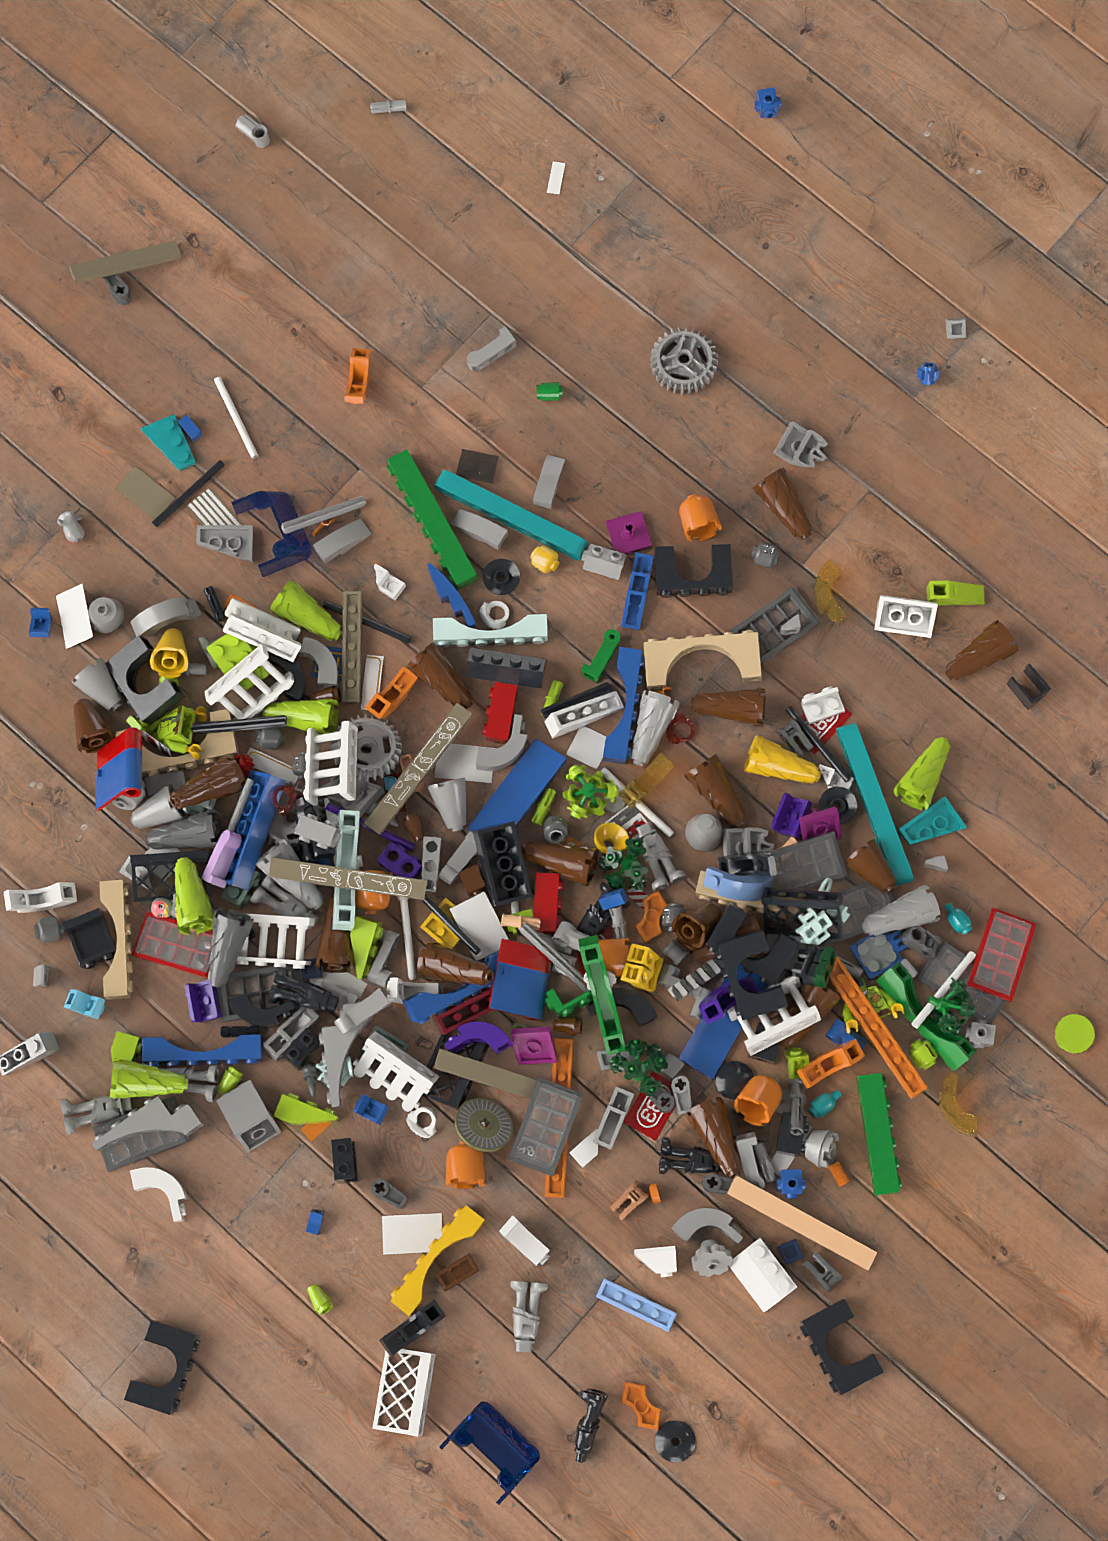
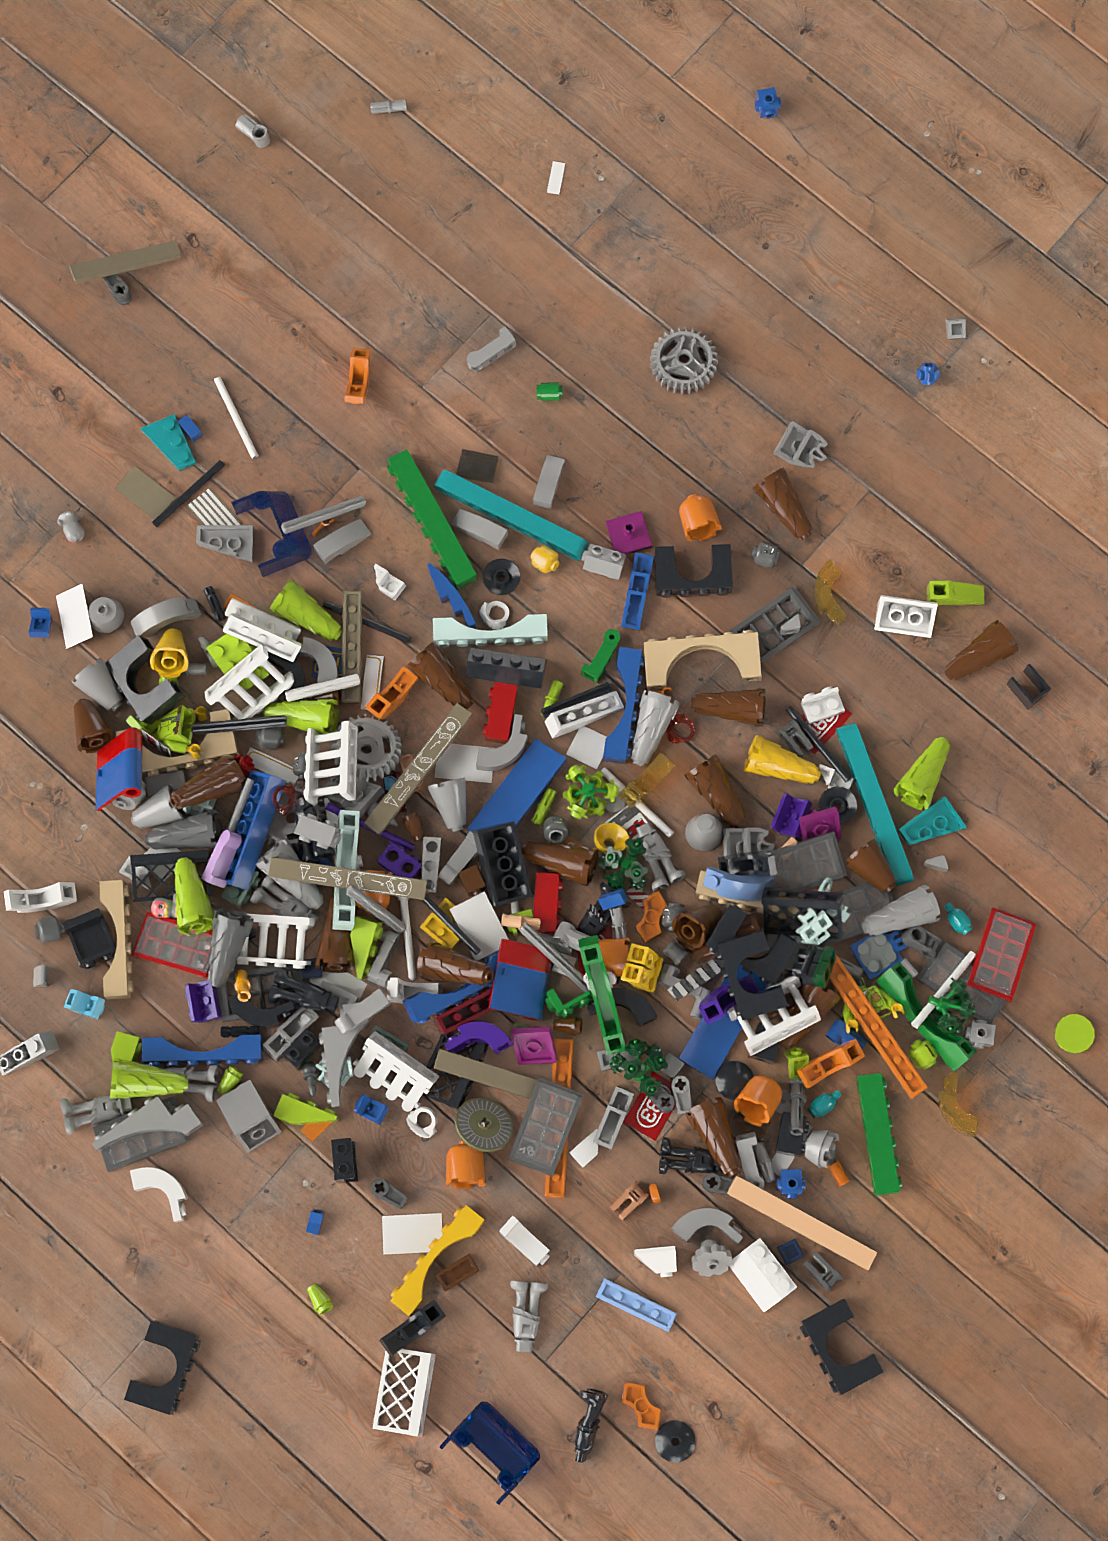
(242, 985): none -> light orange pin
(323, 687): none -> white axle
(376, 909): none -> light grey axle

